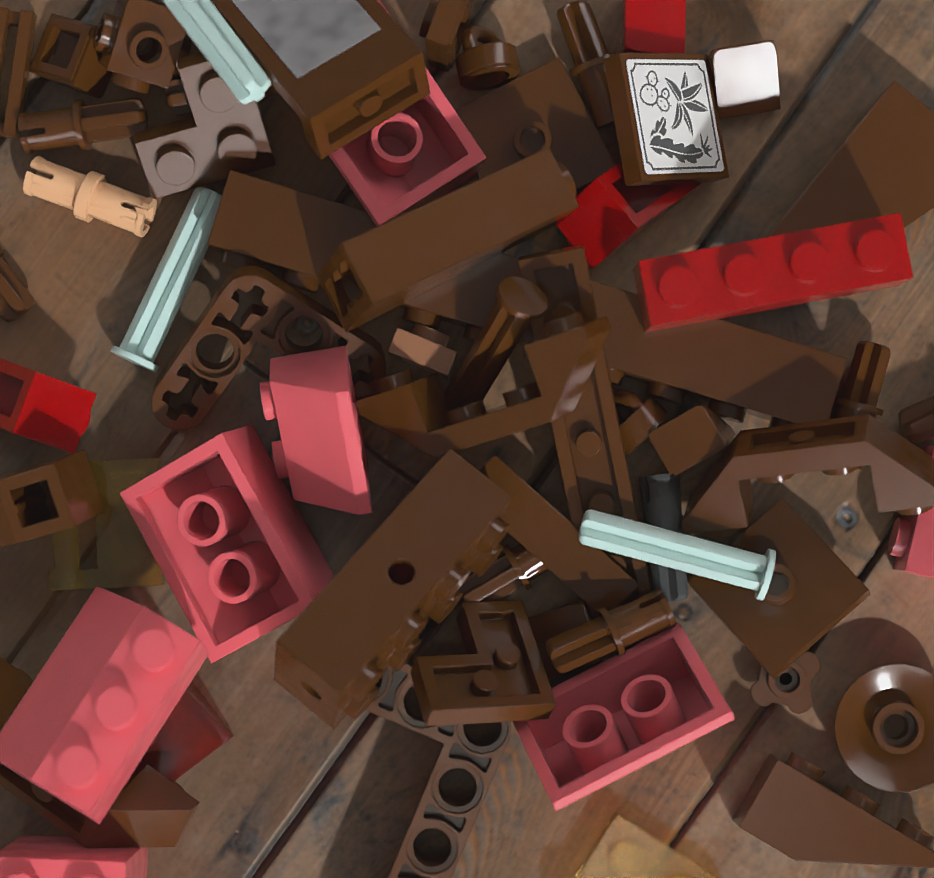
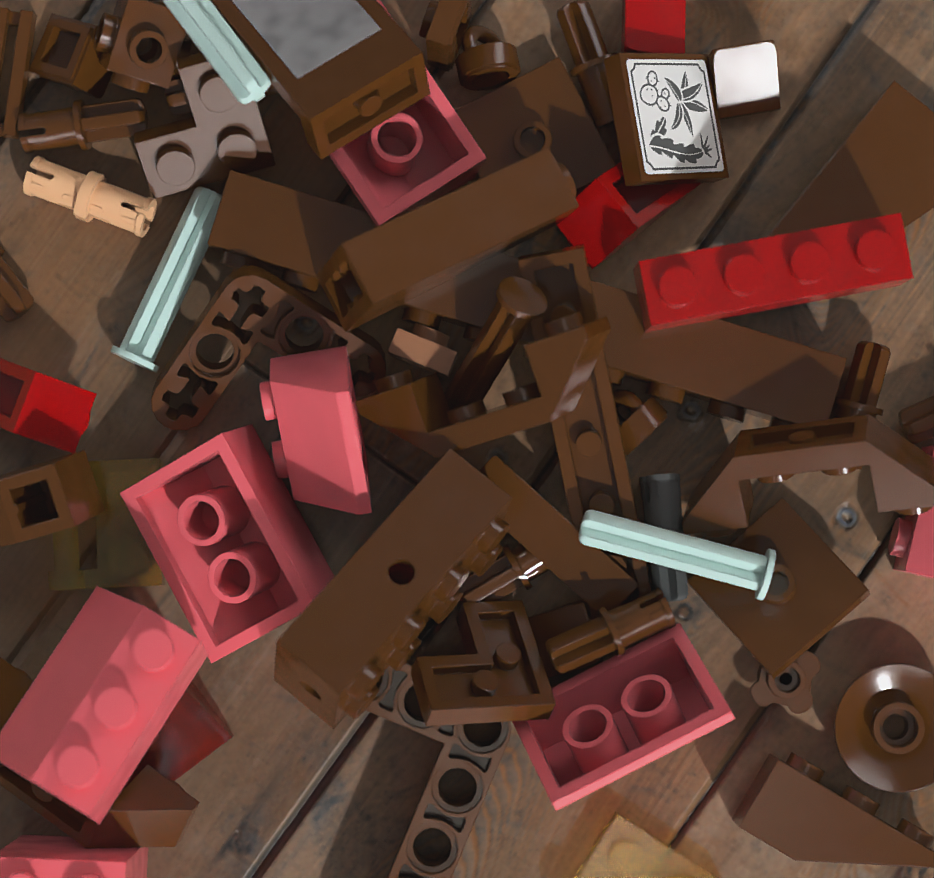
(691, 438): reddish brown slope -> none

